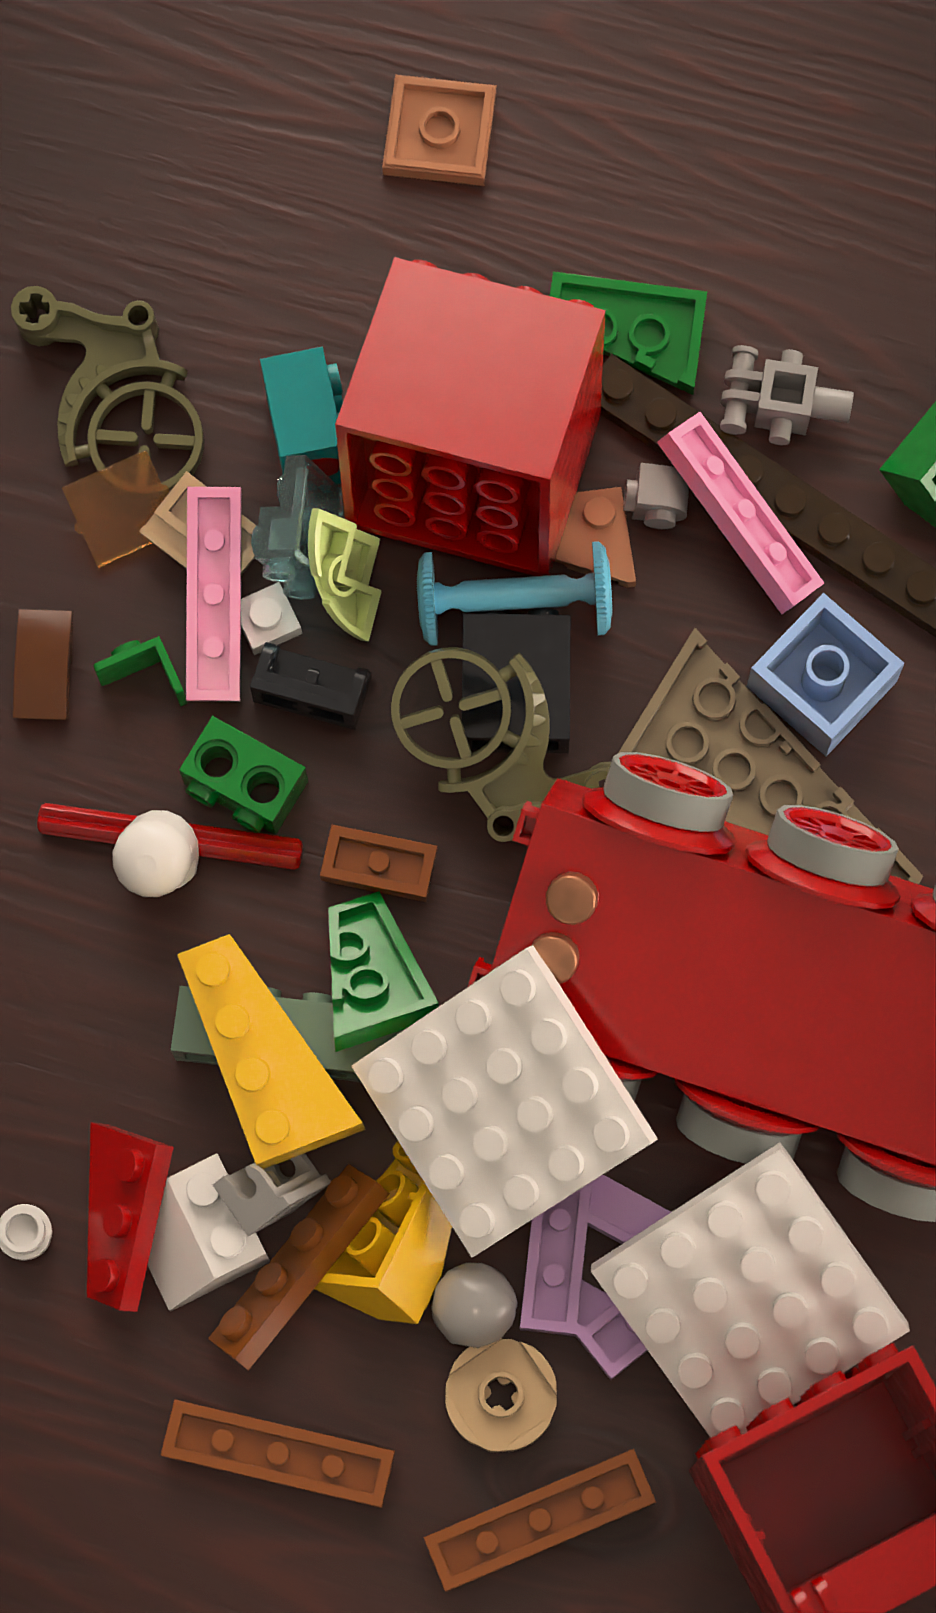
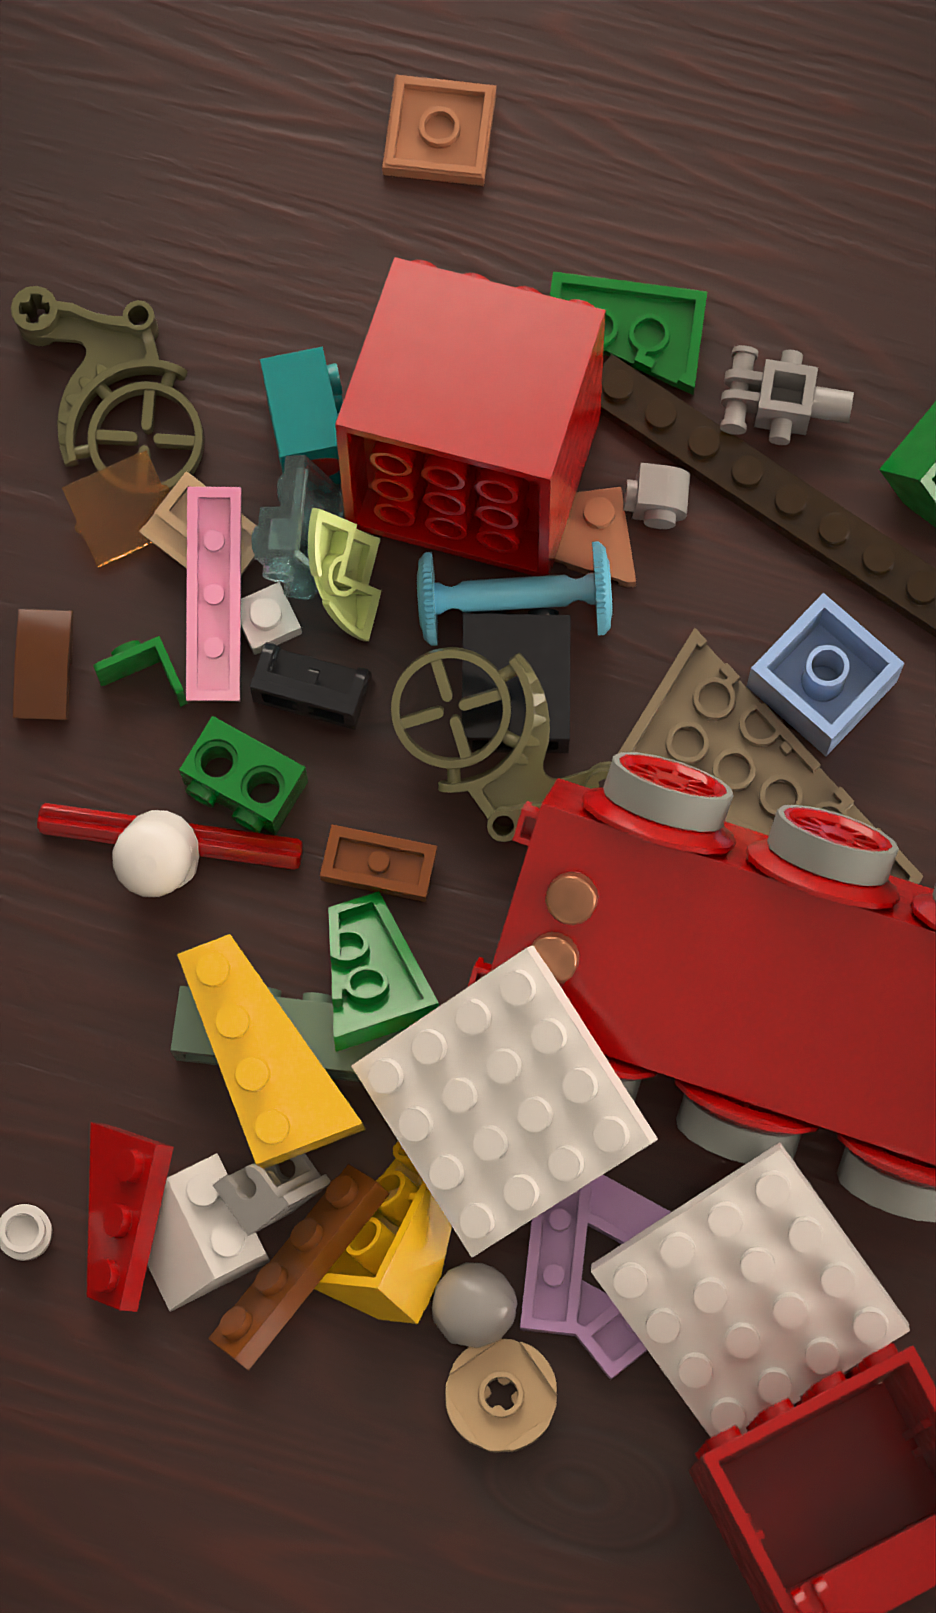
(278, 1453): dark orange plate -> none
(539, 1520): dark orange plate -> none
(740, 512): bright pink plate -> none

